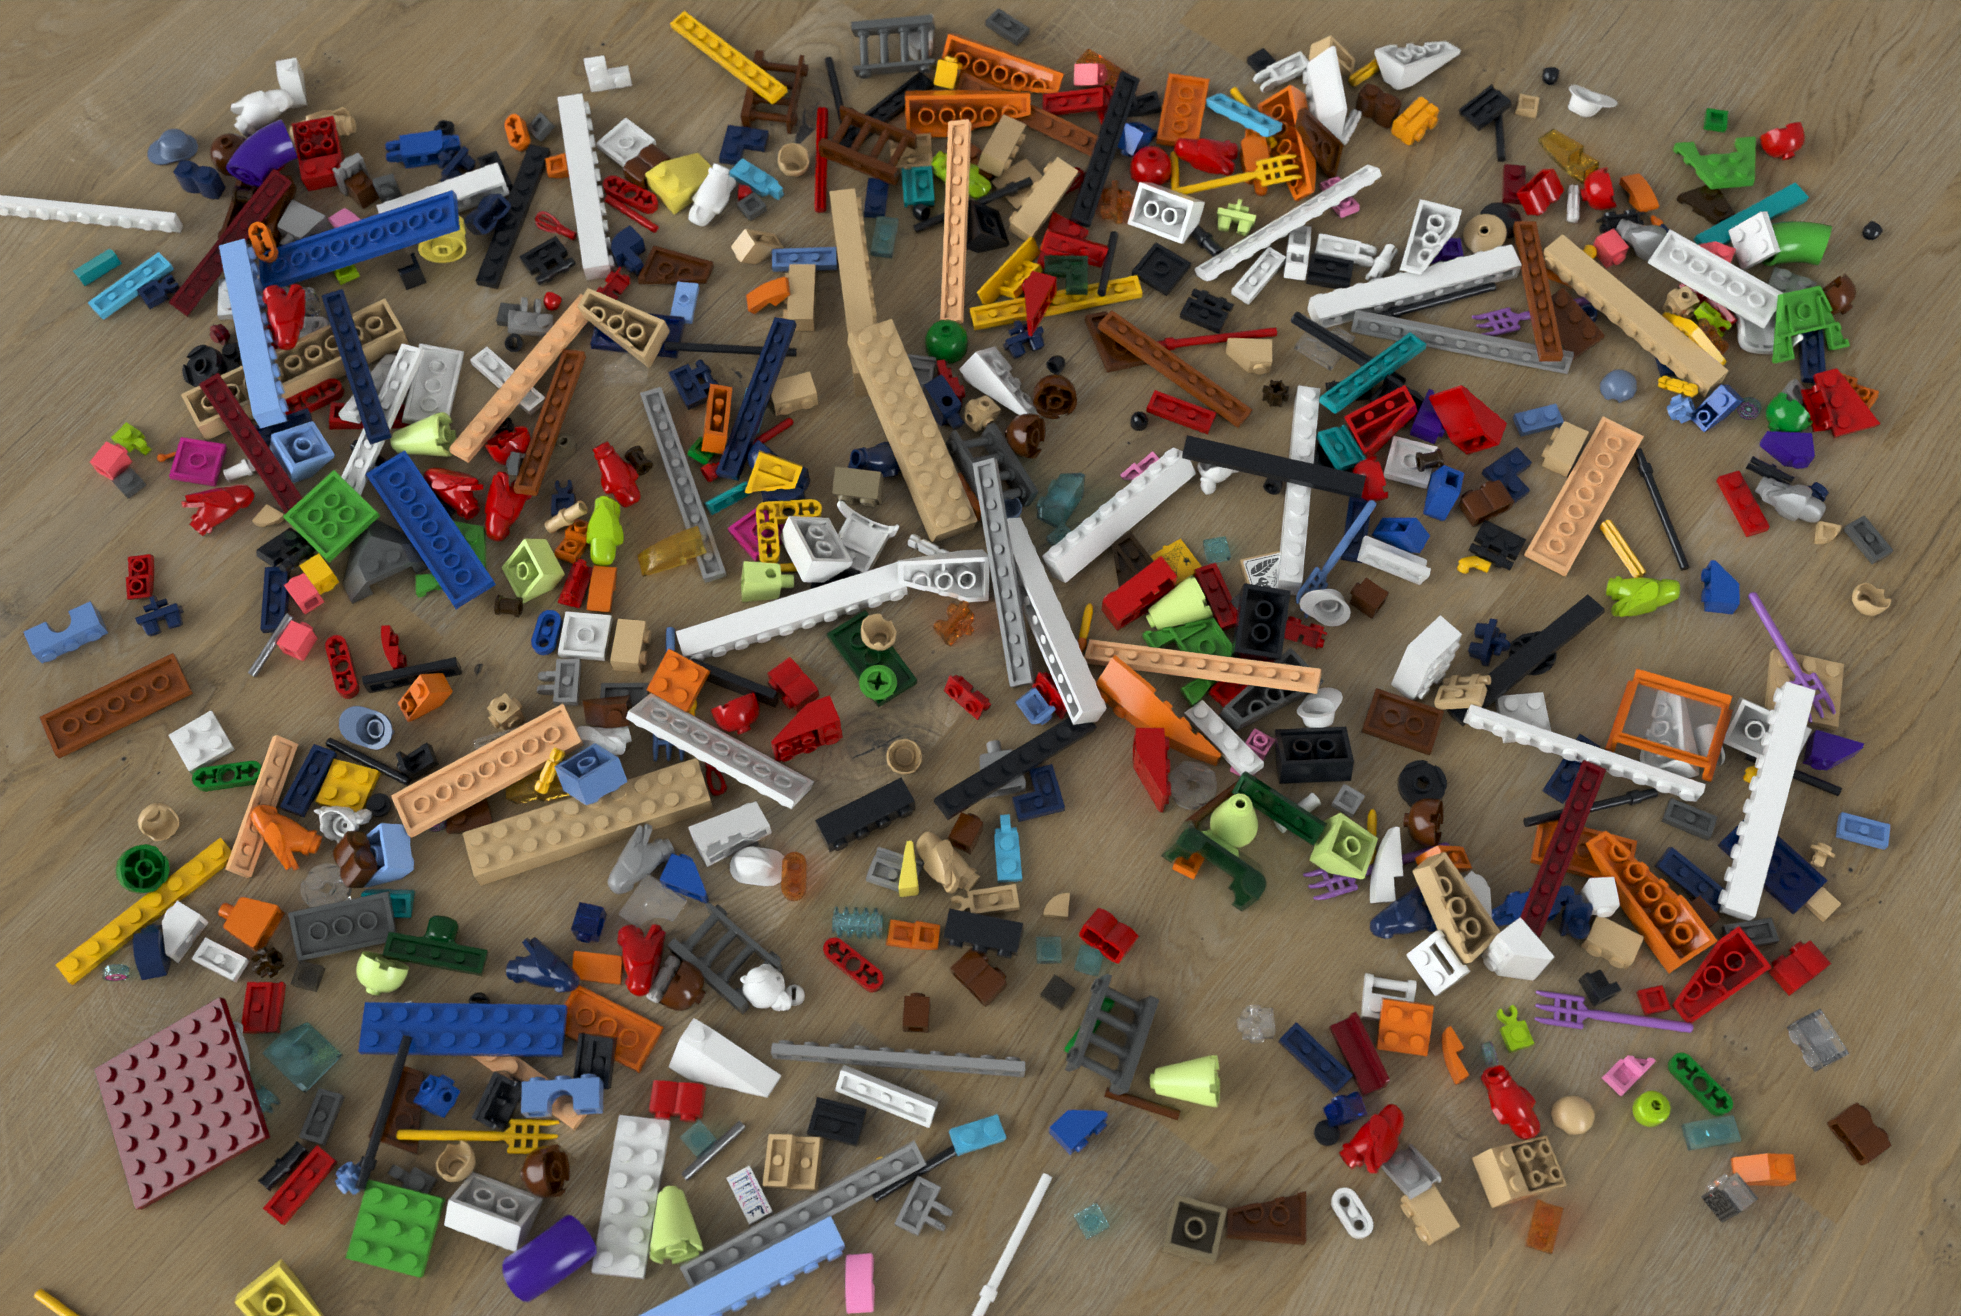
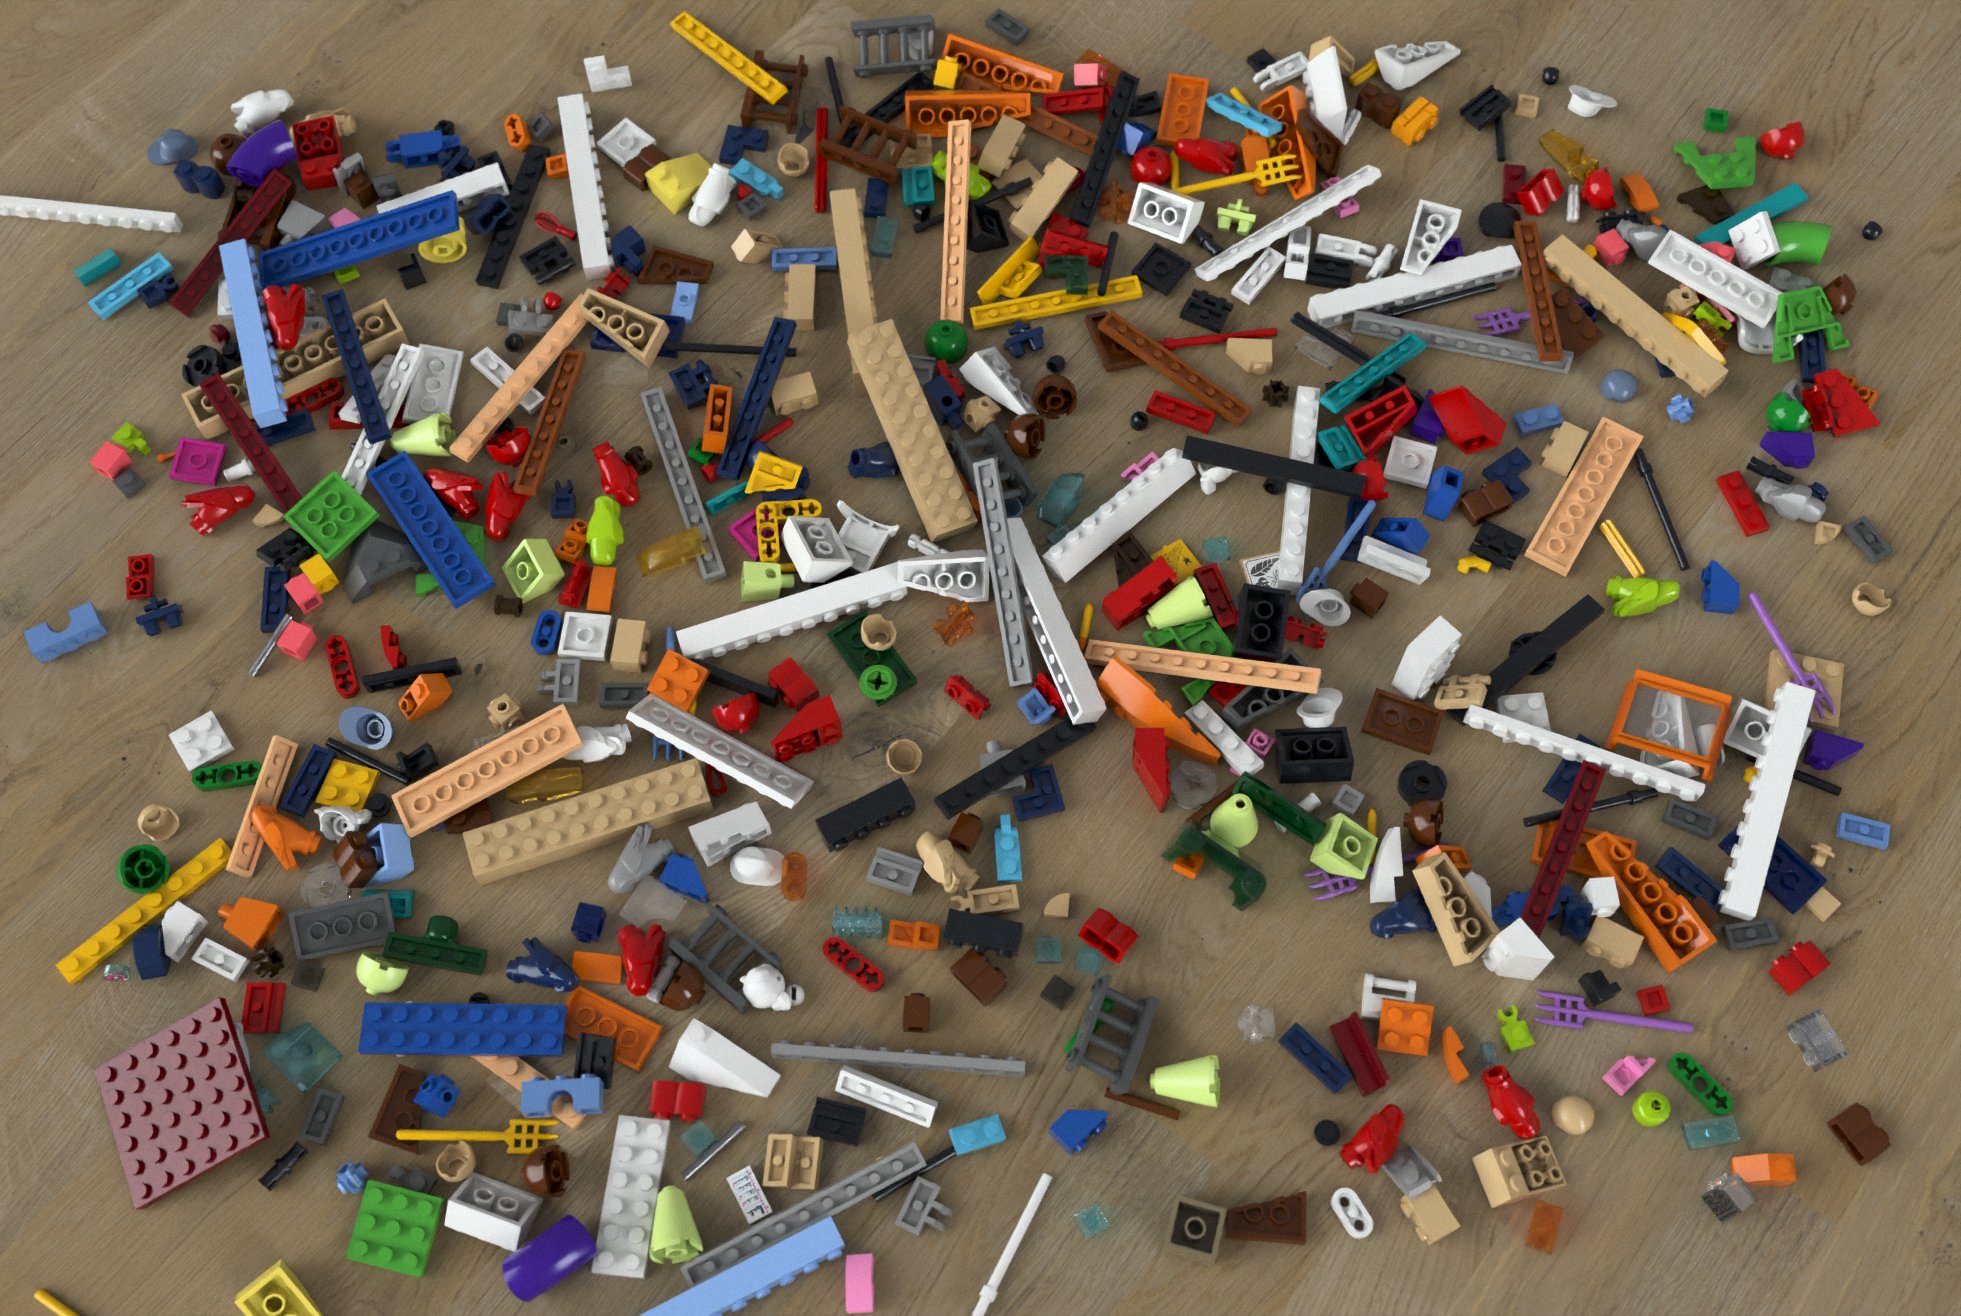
(115, 705): dark orange plate -> none
(267, 240): orange beam -> none
(292, 80): white slope -> none
(300, 1185): red plate -> none
(301, 451): light blue slope -> none
(369, 1162): black bar -> none
(499, 1100): black hinge -> none
(514, 463): dark grey plate -> none
(549, 772): yellow axle -> none
(566, 517): tan pin -> none
(591, 774): medium blue brick -> none
(608, 711): reddish brown slope -> none
(625, 187): red beam -> none
(631, 214): red bar -> none
(770, 292): orange slope -> none
(858, 486): dark tan slope -> none
(908, 879): light yellow slope -> none
(1038, 295): red slope -> none
(1345, 1109): clear blue brick -> none
(1429, 460): dark brown bush -> none
(1432, 967): white plate -> none
(1477, 241): tan dish -> none
(1490, 644): dark blue hips -> none
(1678, 386): yellow axle -> none
(1716, 407): blue slope -> none
(1724, 971): red wedge -> none
(1749, 408): clear light blue tile -> none

